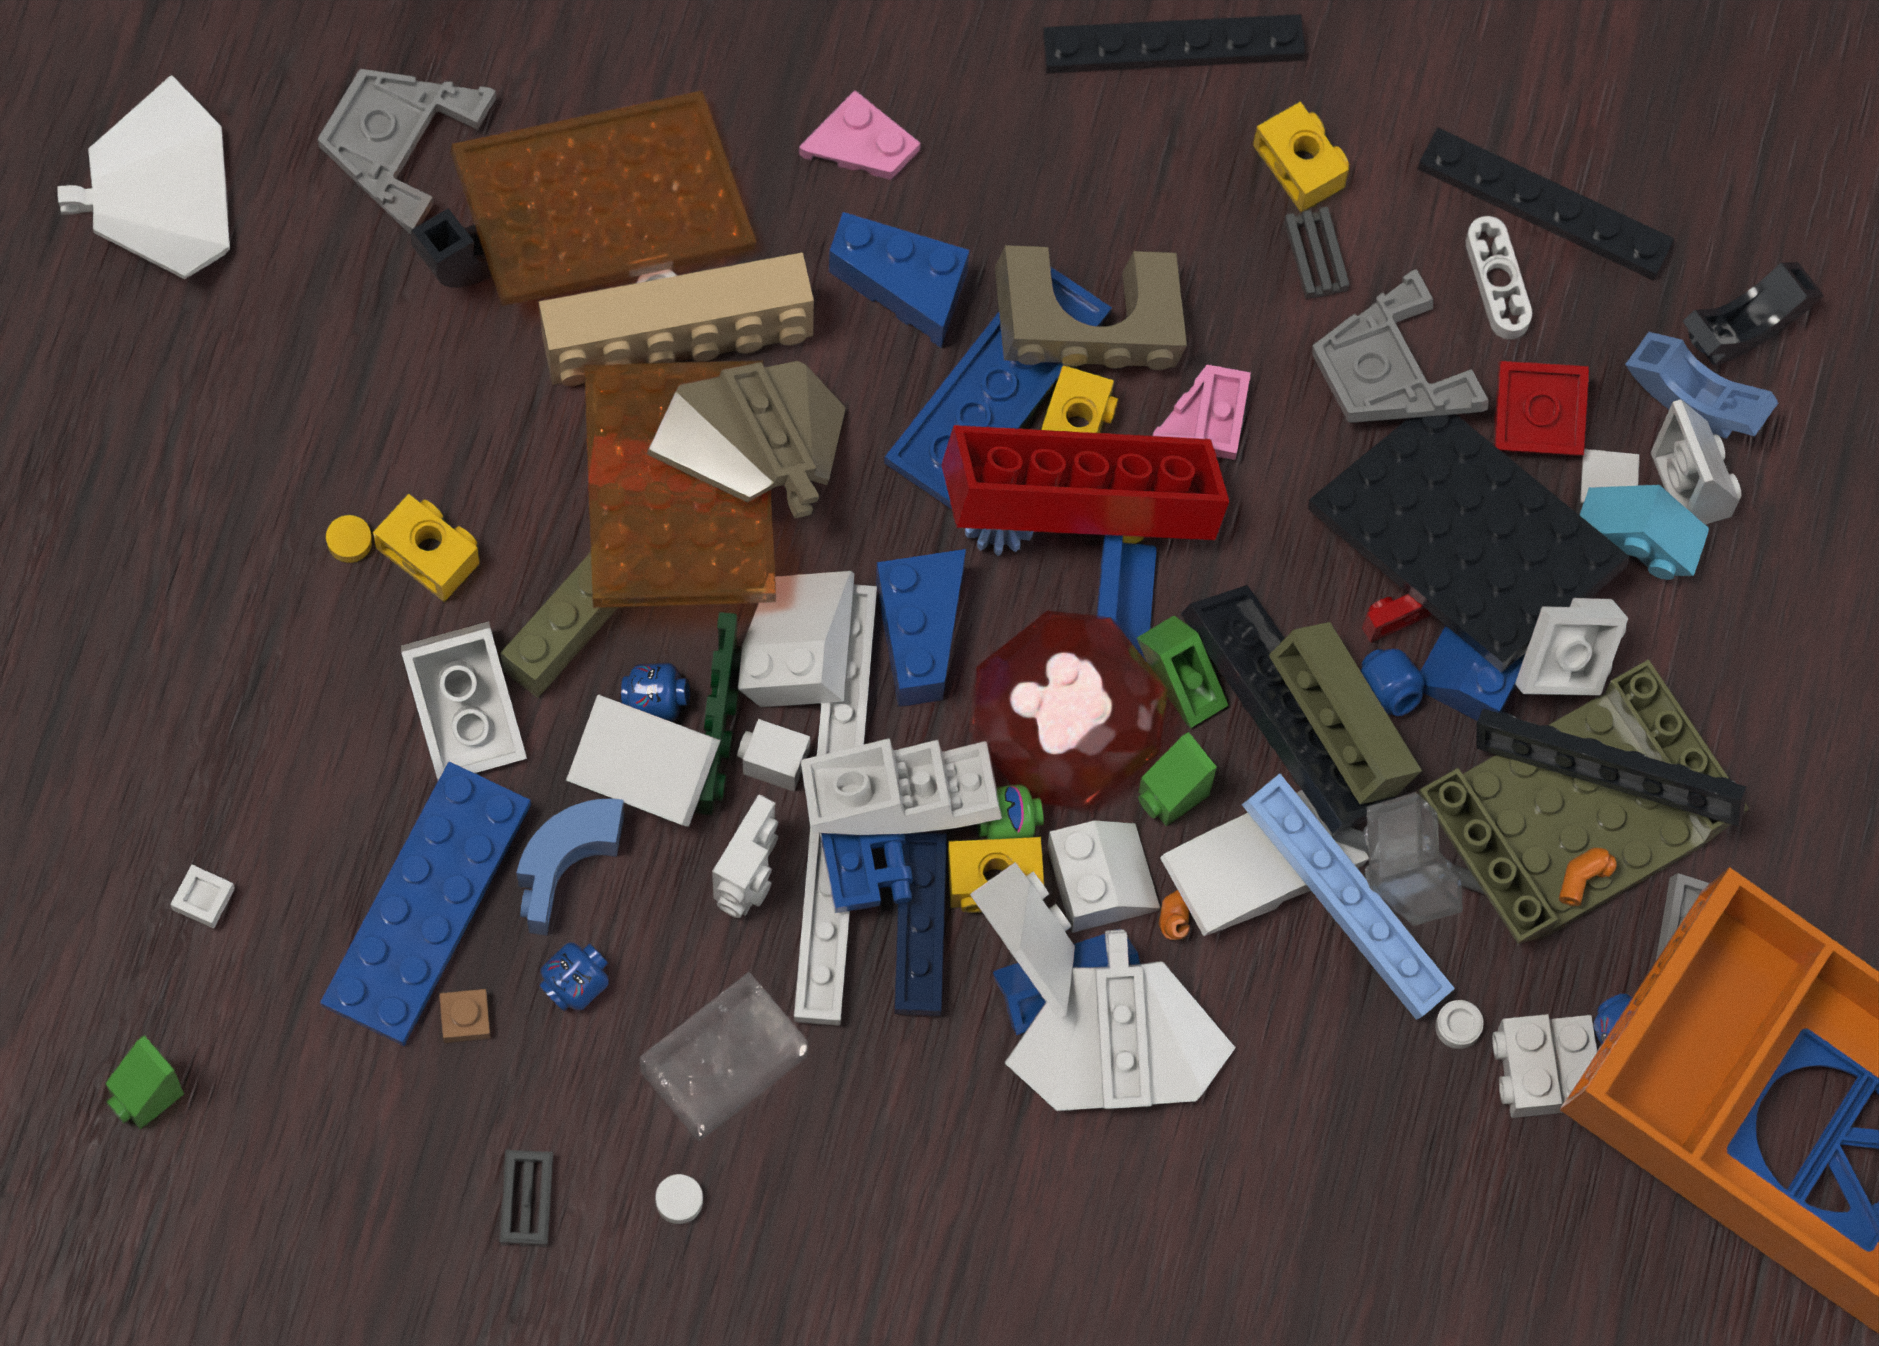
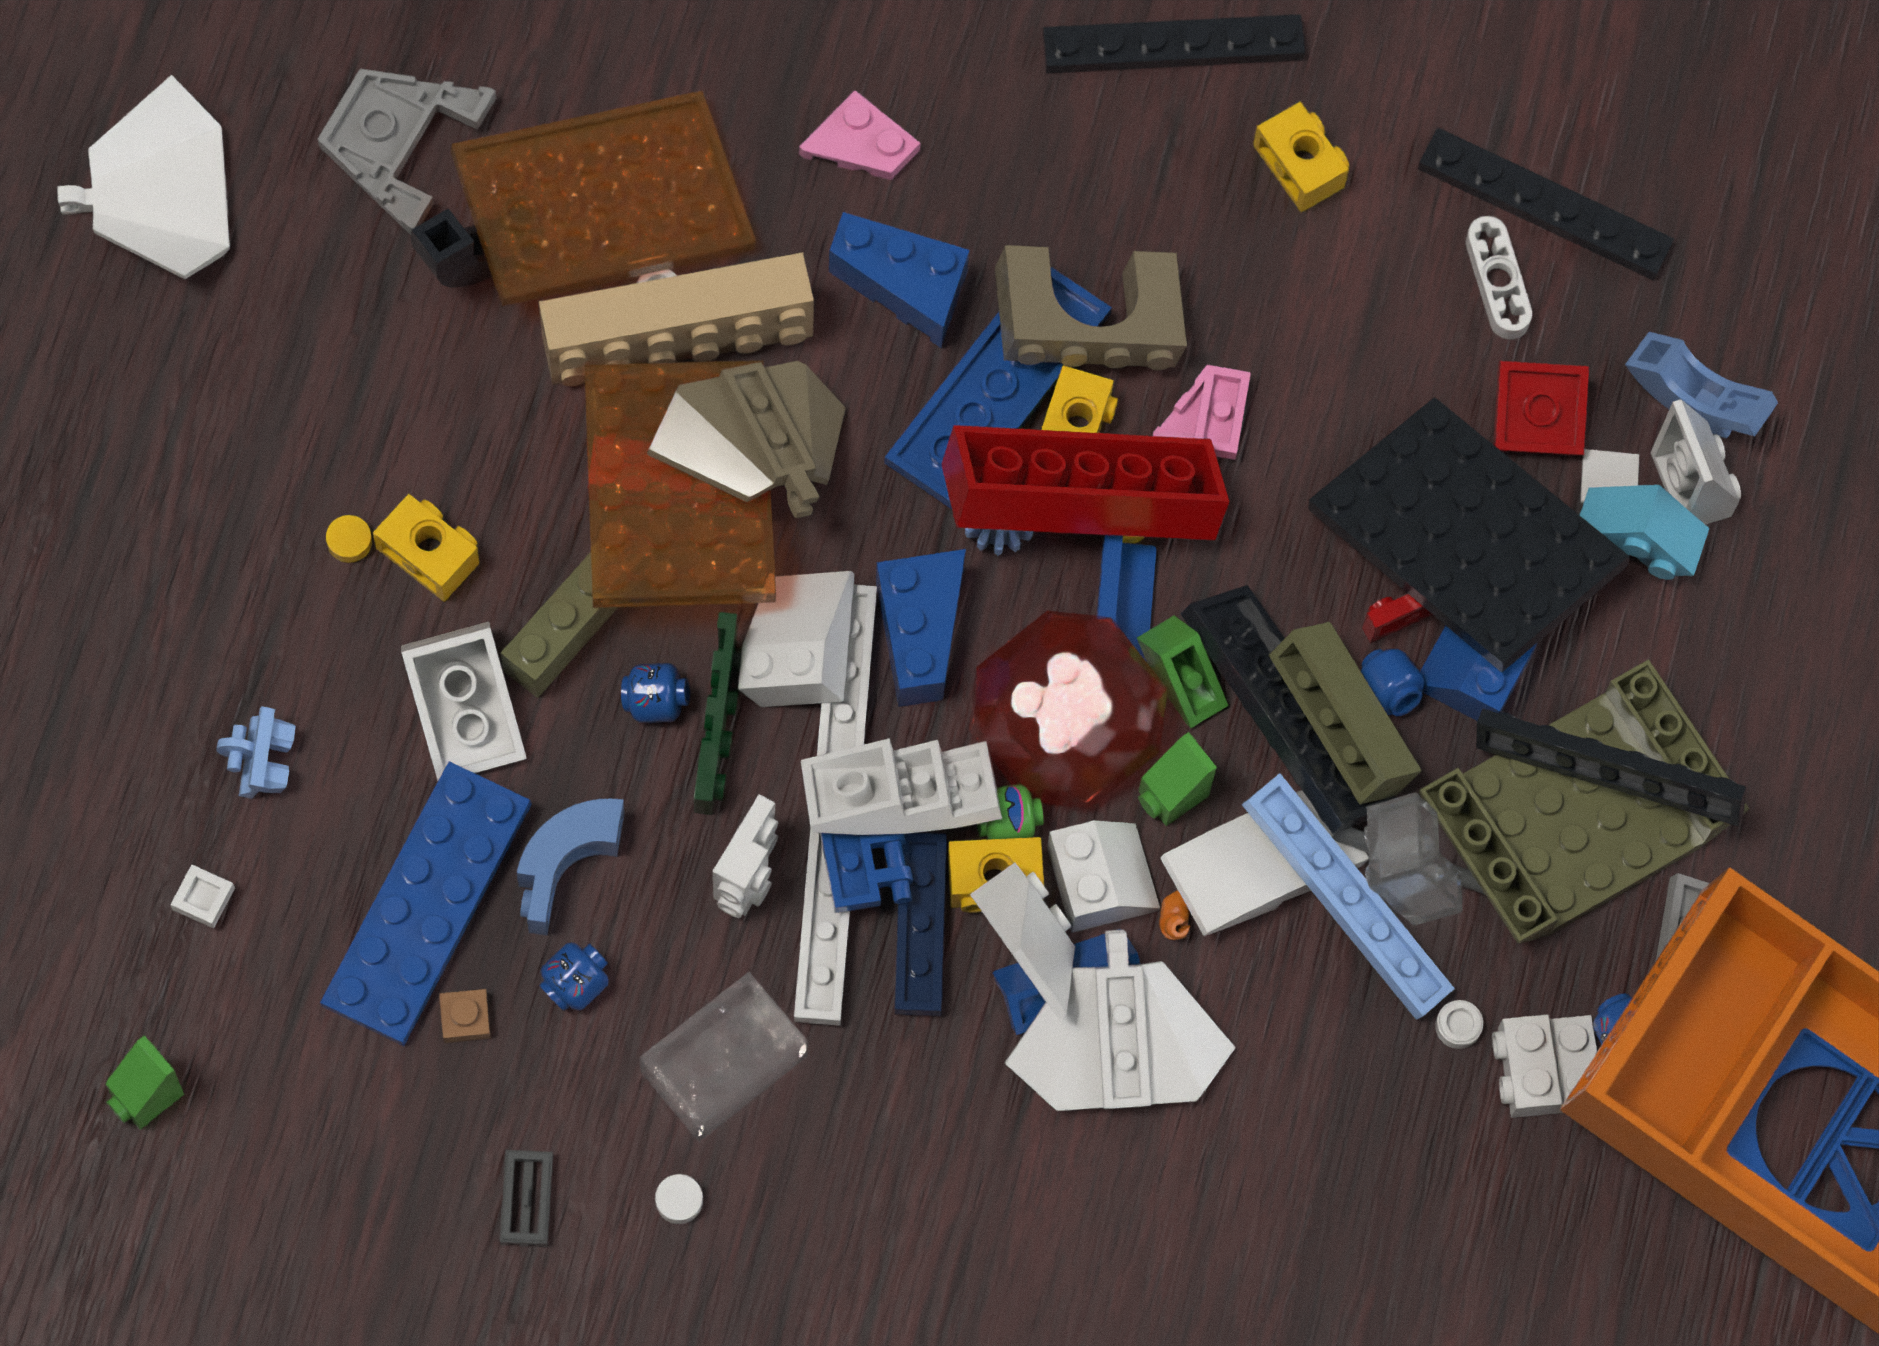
(263, 734): none -> light blue hips
(643, 760): white tile -> none
(774, 754): white brick -> none
(1309, 220): dark grey tile -> none
(1375, 370): light grey wing -> none
(1572, 648): white plate -> none
(1582, 868): orange arm -> none
(1755, 315): black arch -> none

